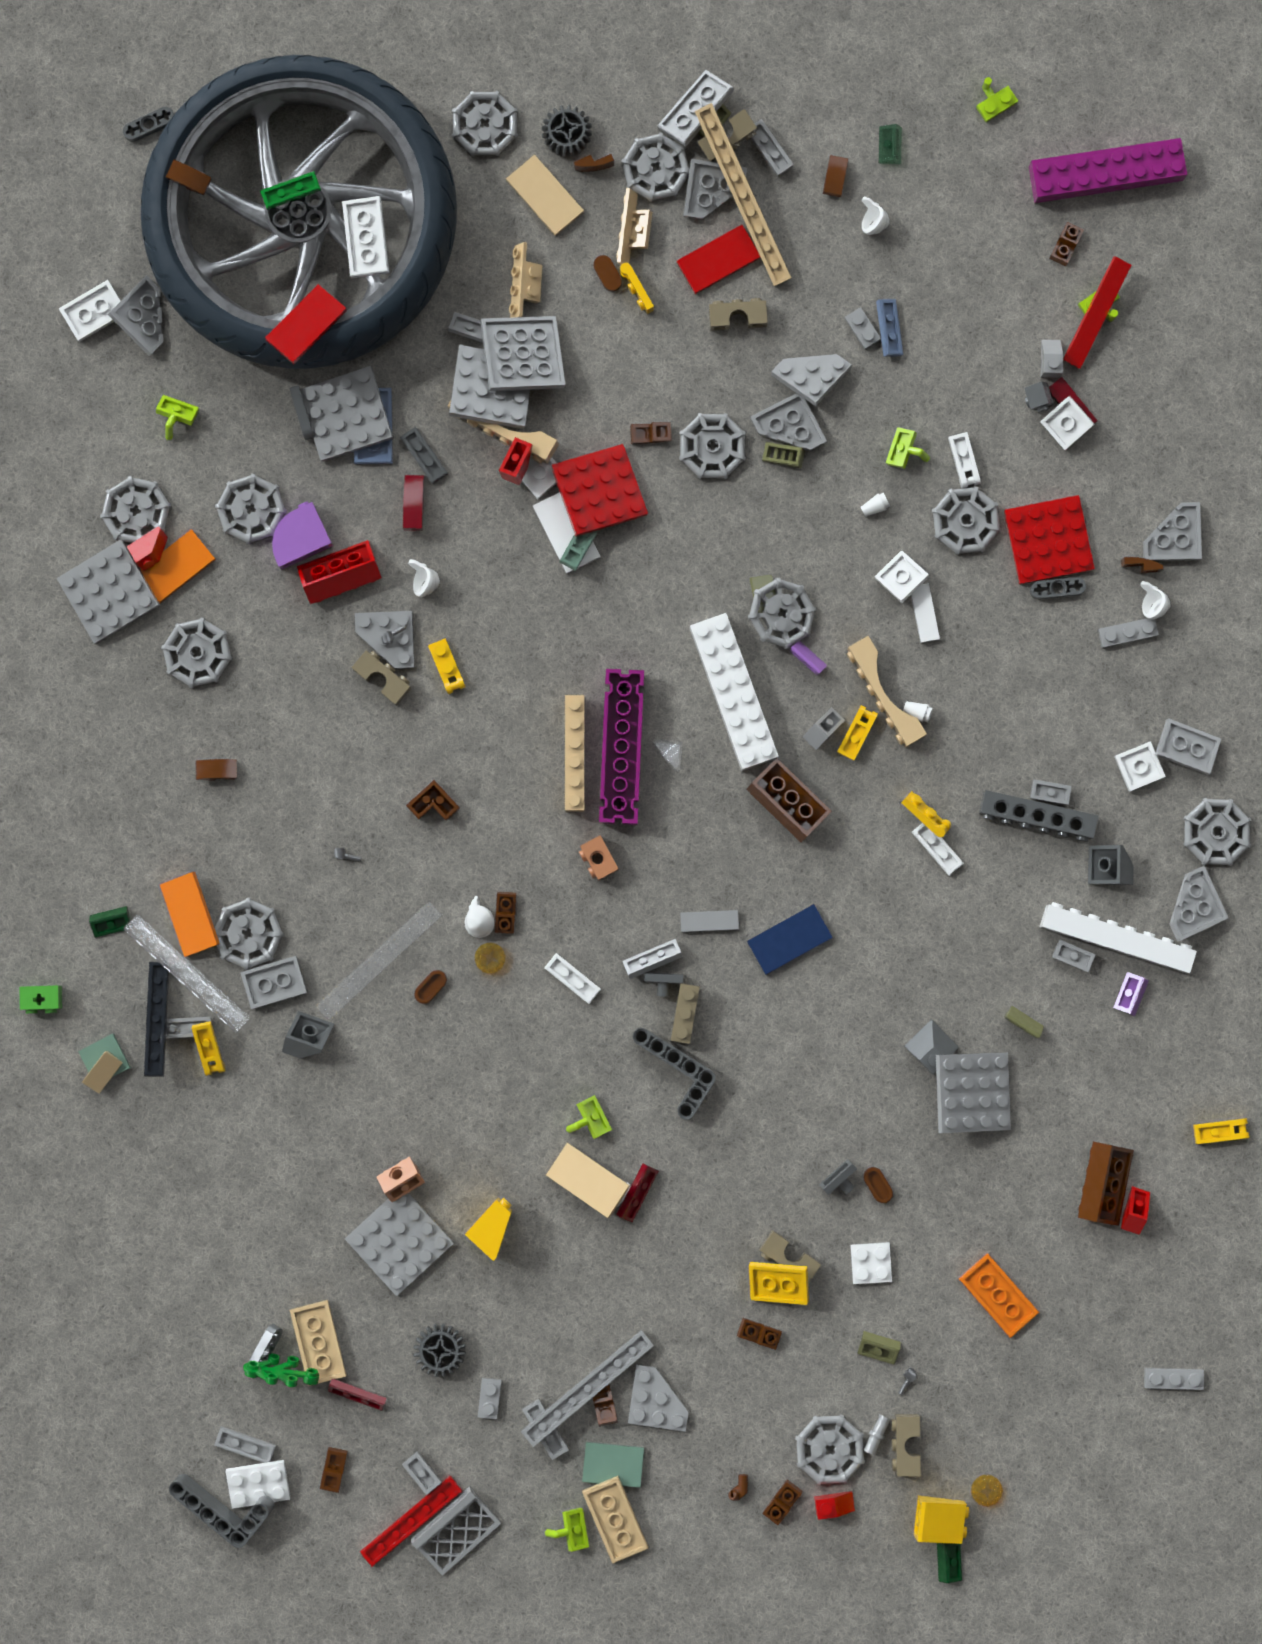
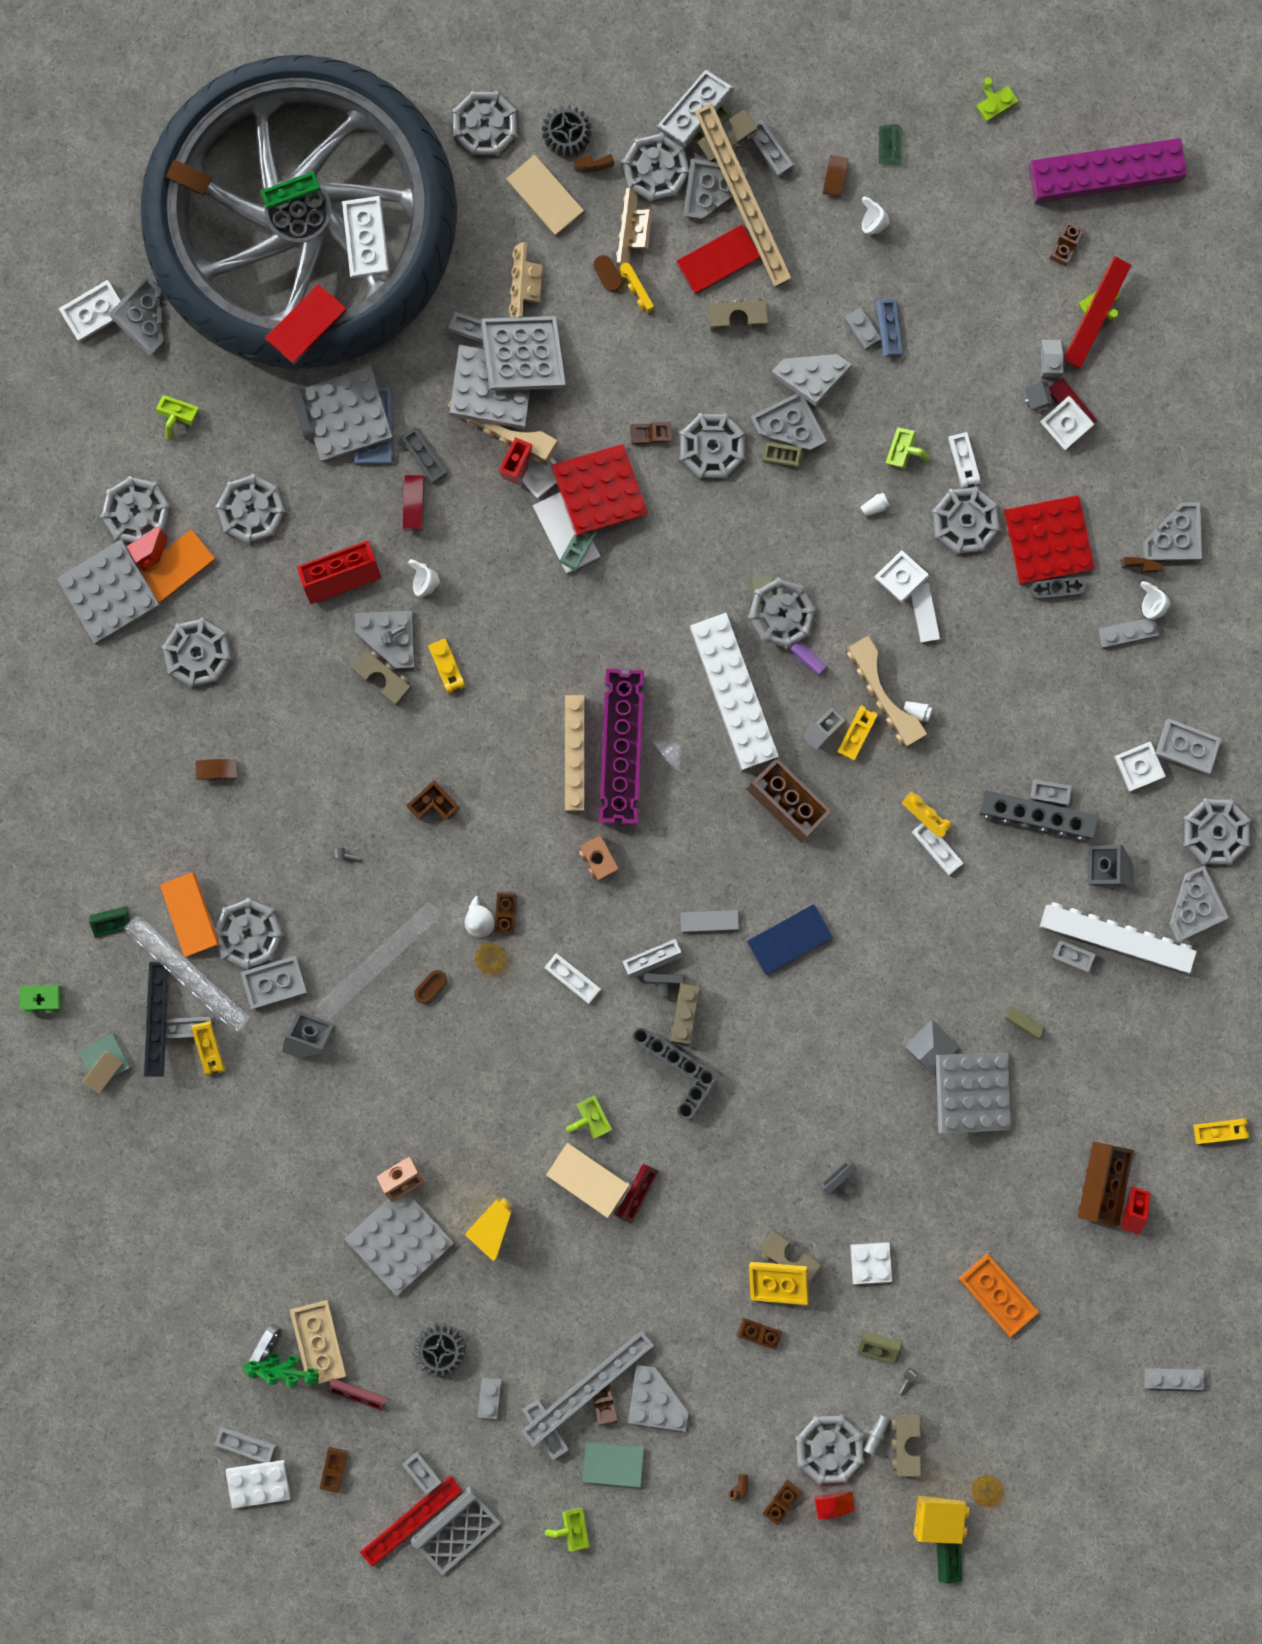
(151, 116): dark grey beam -> none
(220, 1511): dark grey beam -> none
(299, 536): medium lavender brick -> none
(615, 1519): tan tile -> none
(878, 1185): reddish brown tile -> none
(1131, 994): medium lavender slope -> none

